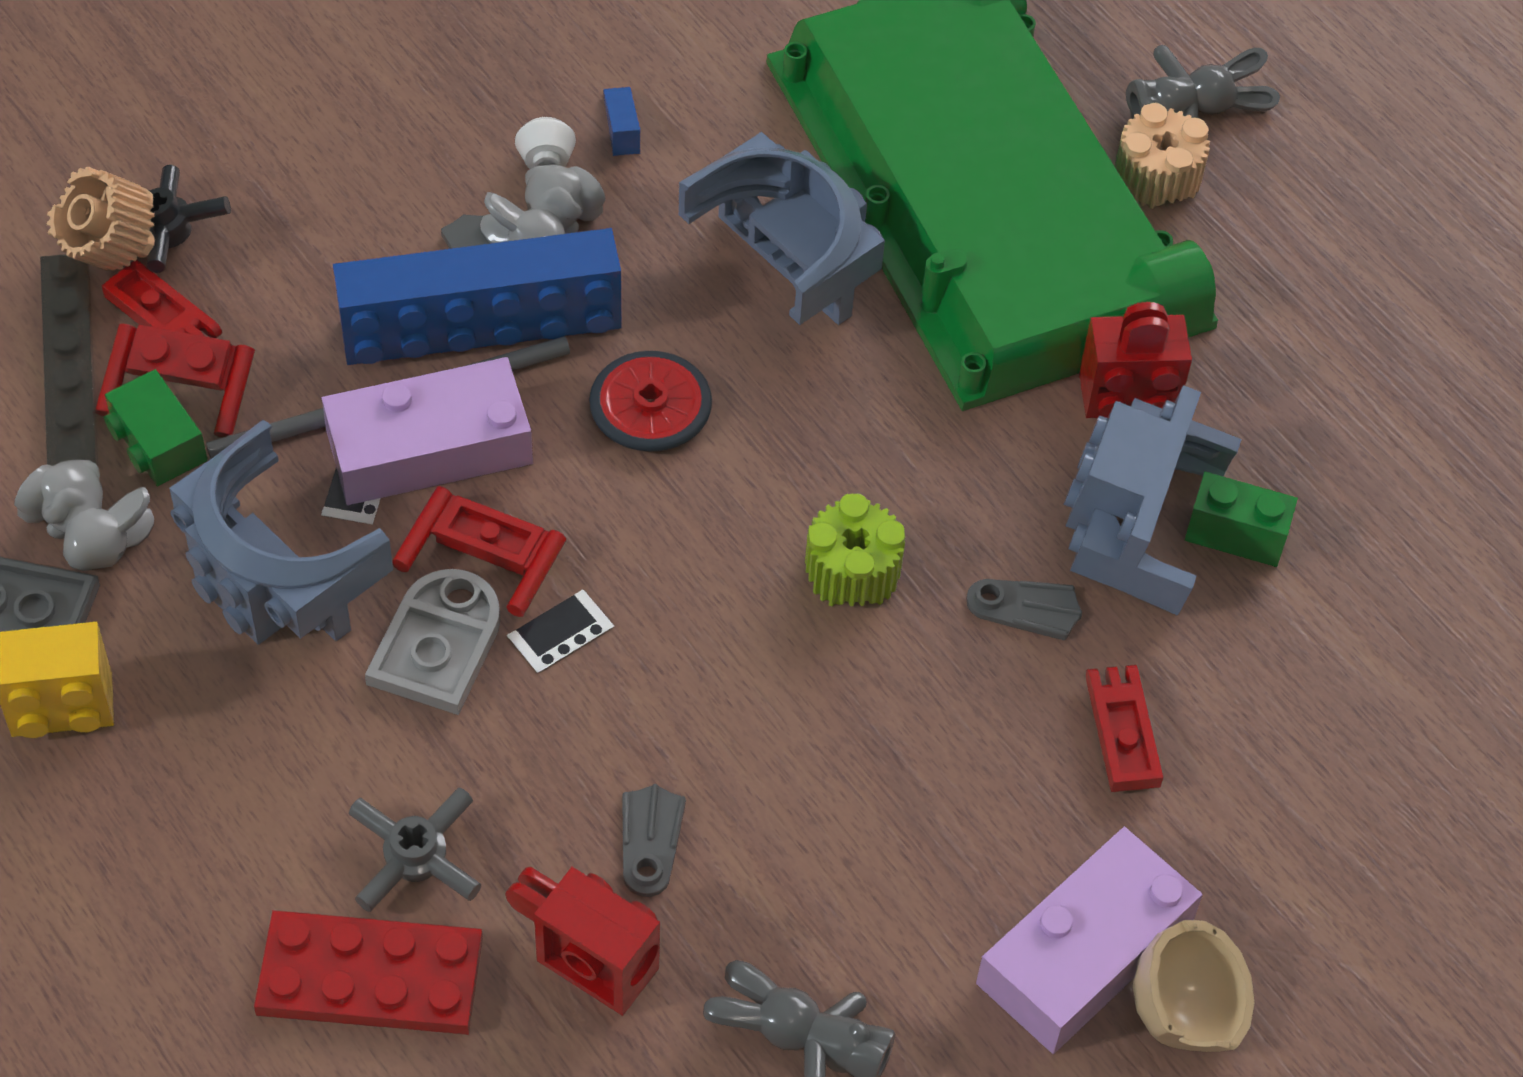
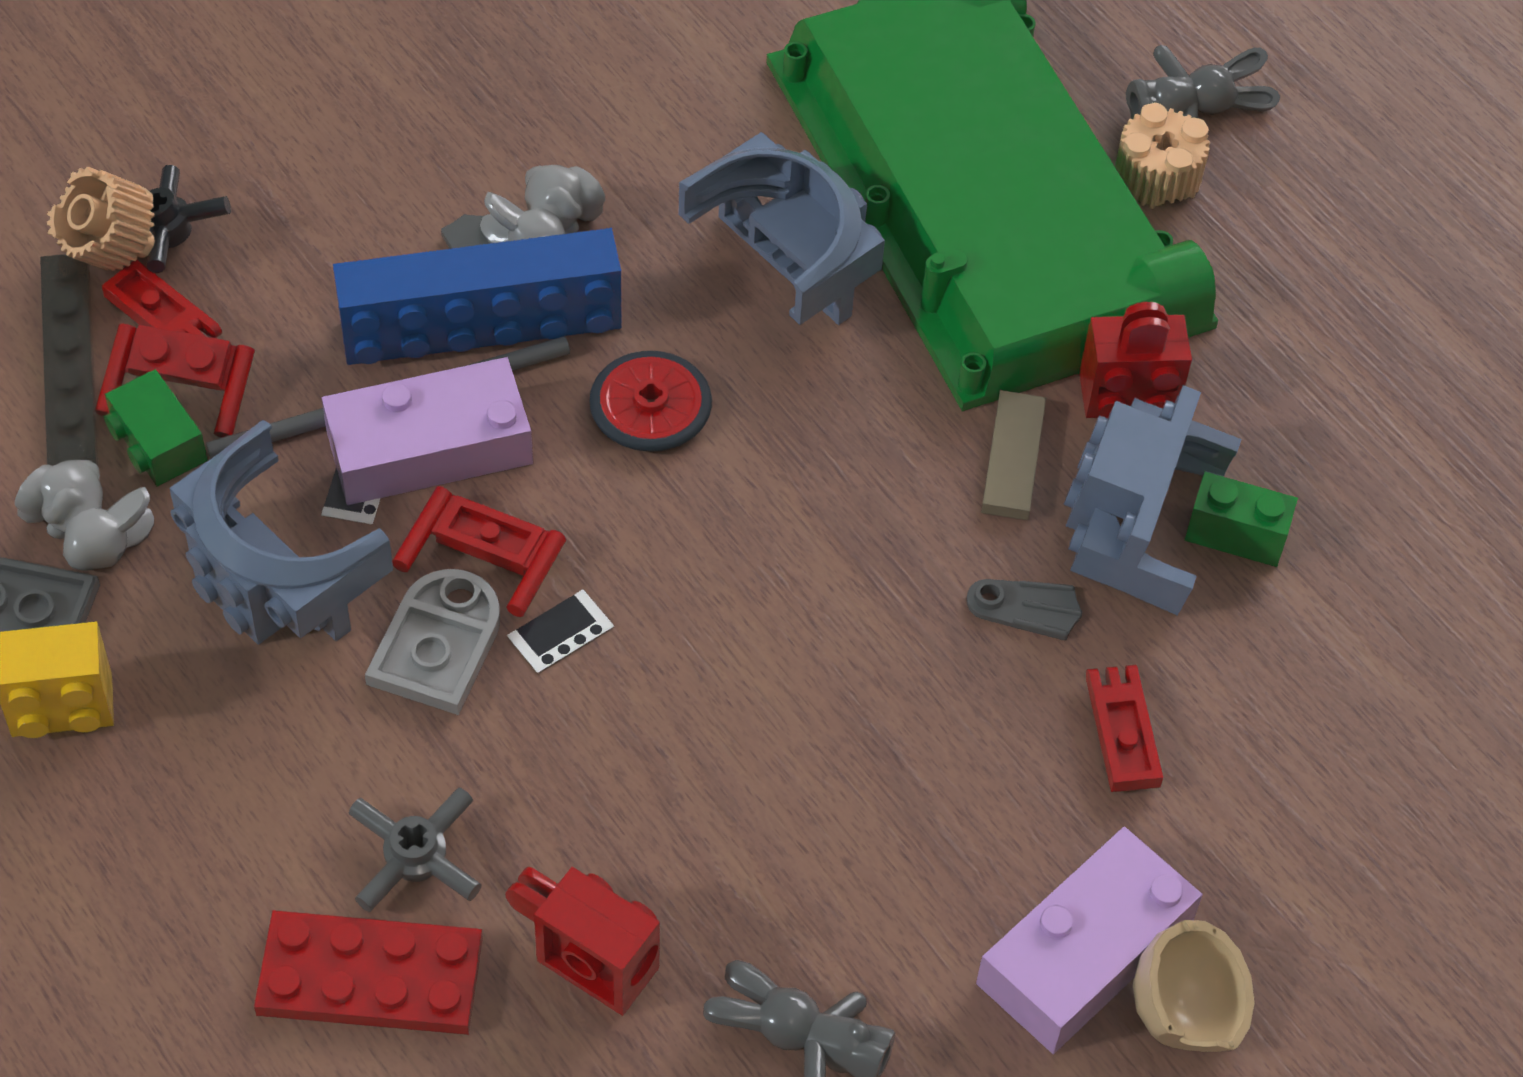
(545, 142): white cone -> none
(622, 121): blue piece -> none
(650, 837): dark grey piece -> none
(854, 552): lime brick -> none
(1013, 455): none -> dark tan tile

